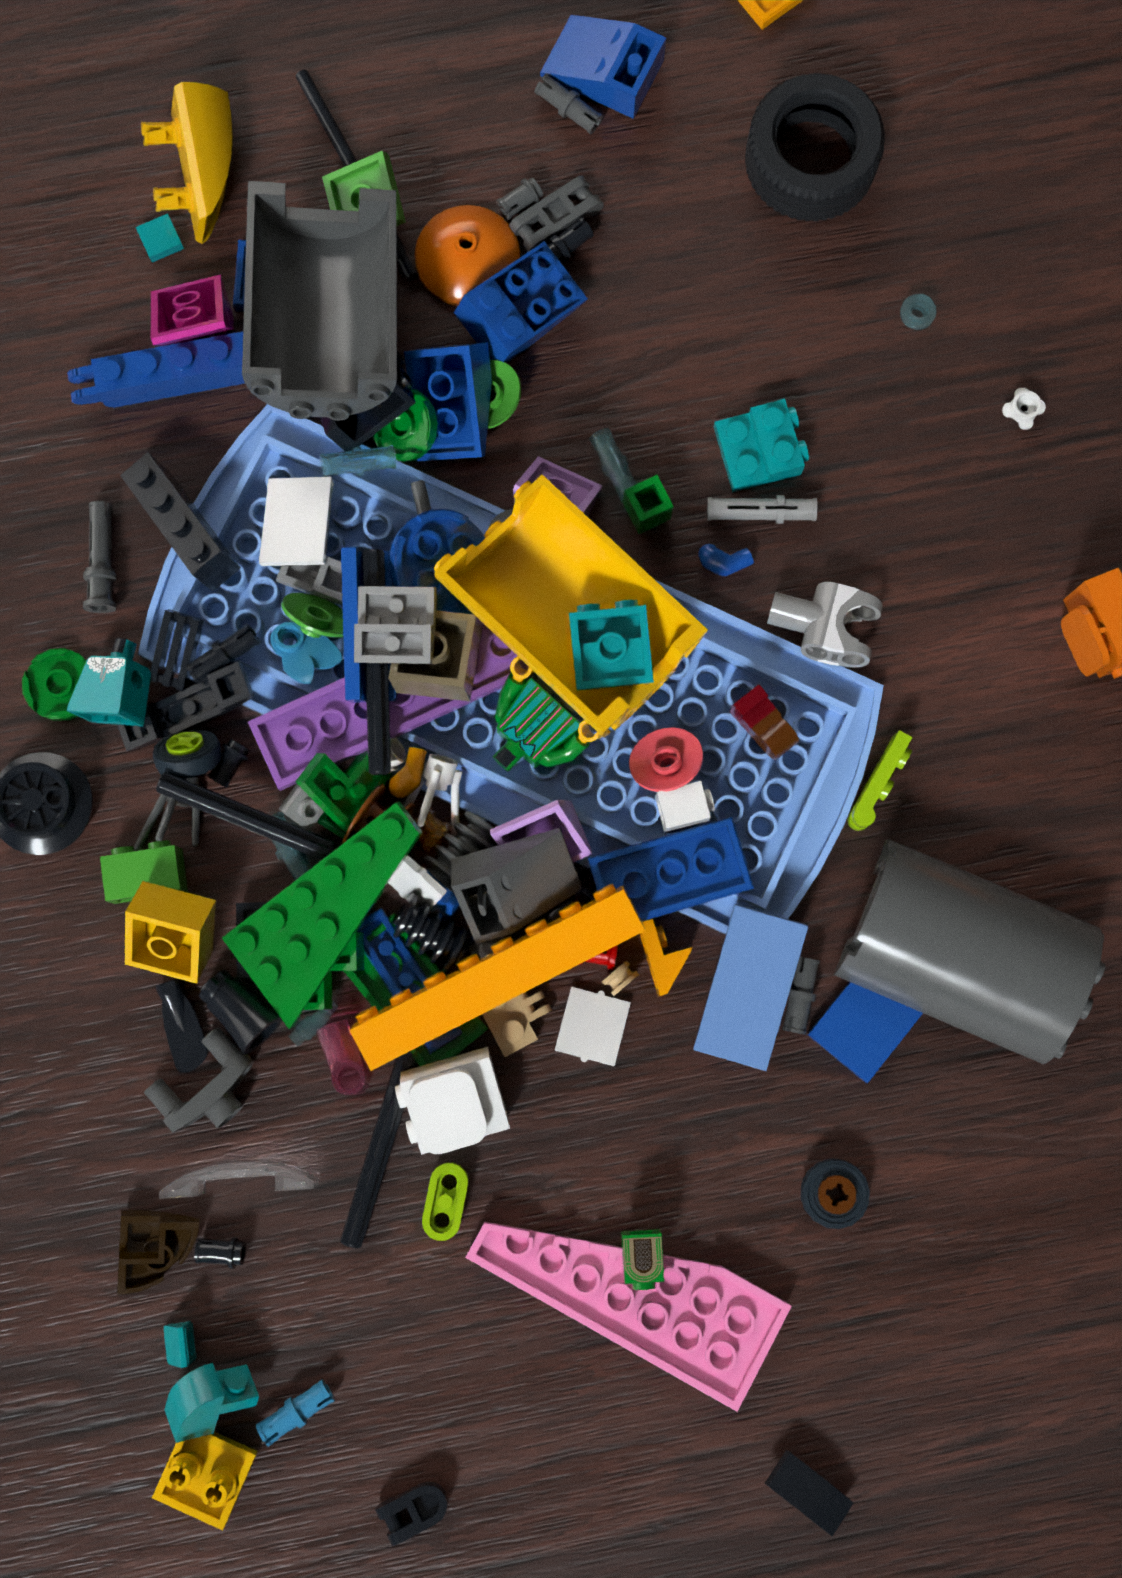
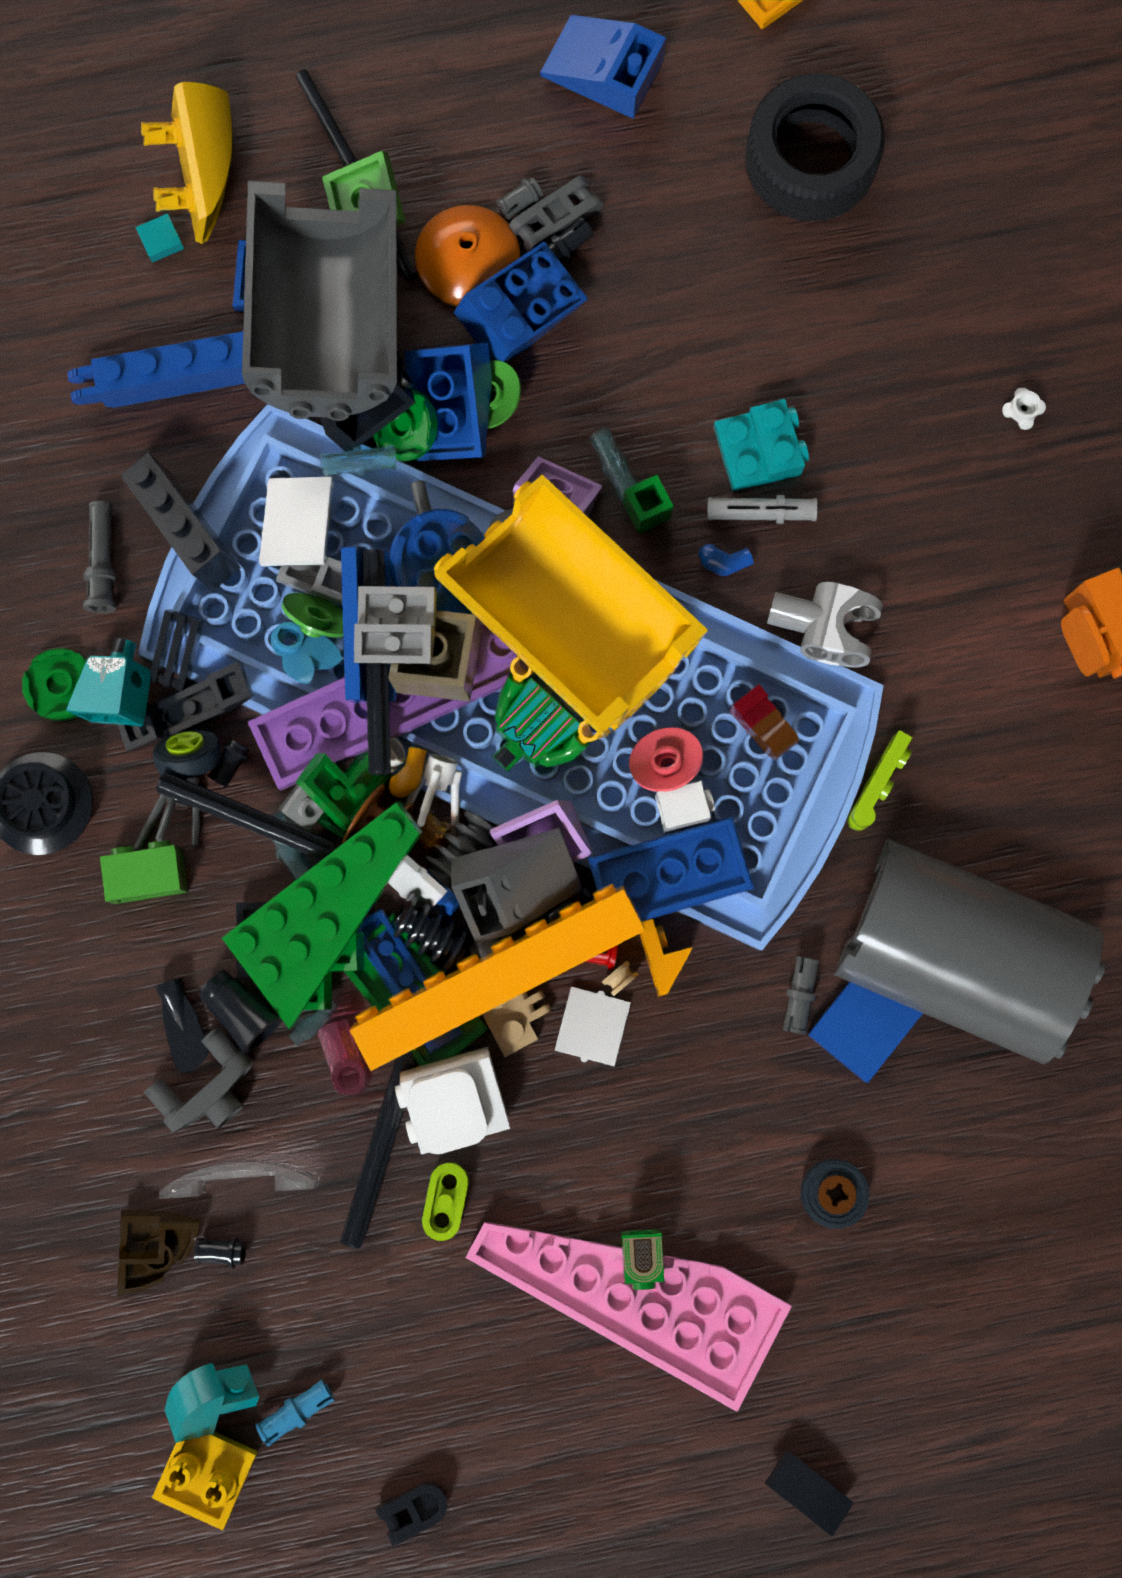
(169, 931): yellow brick -> none
(180, 1344): teal slope -> none
(190, 311): dark pink slope -> none
(223, 653): black pin -> none
(568, 104): dark grey pin -> none
(611, 645): teal plate -> none
(750, 987): medium blue tile -> none
(920, 302): clear light blue plate -> none

